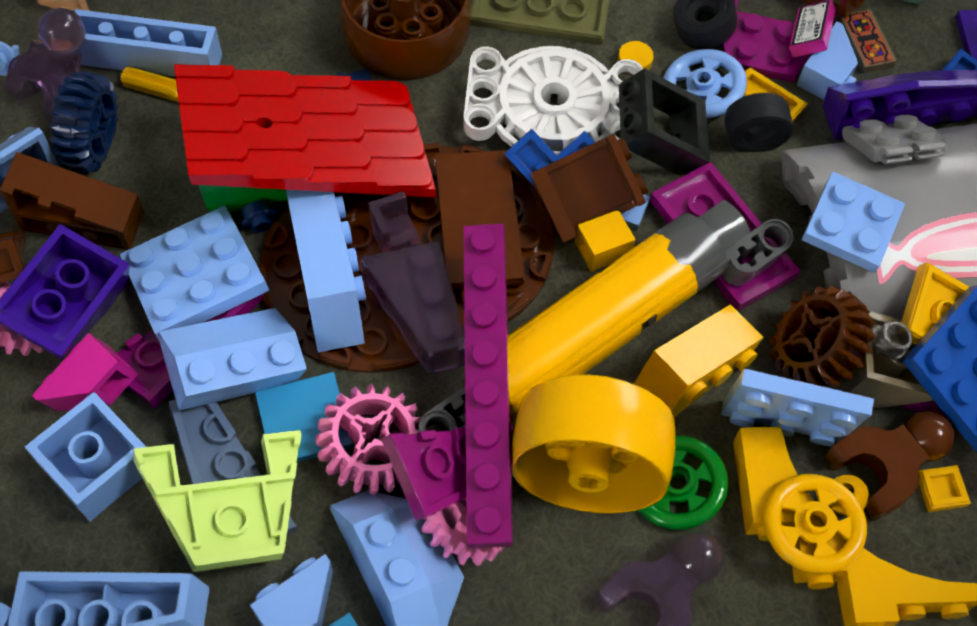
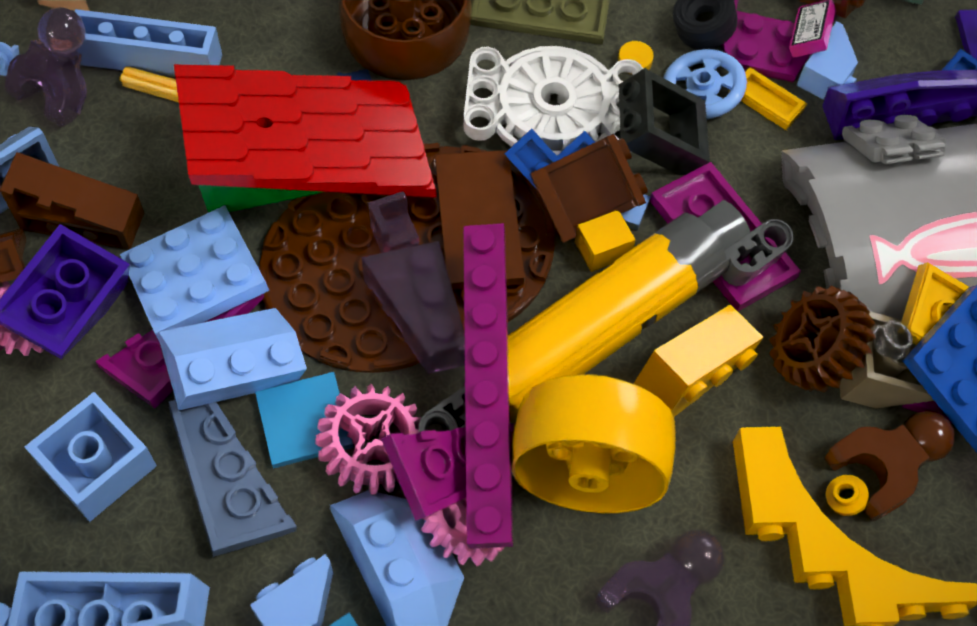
(83, 121): dark blue gear -> none
(87, 369): dark pink slope -> none
(226, 519): yellowish green wing -> none
(258, 216): dark blue plate -> none
(328, 268): light blue wedge -> none
(700, 508): green plate -> none
(758, 122): black tyre -> none
(784, 538): yellow plate -> none
(795, 407): light blue plate -> none
(853, 222): light blue plate -> none
(868, 41): tile -> none
(943, 488): yellow tile -> none

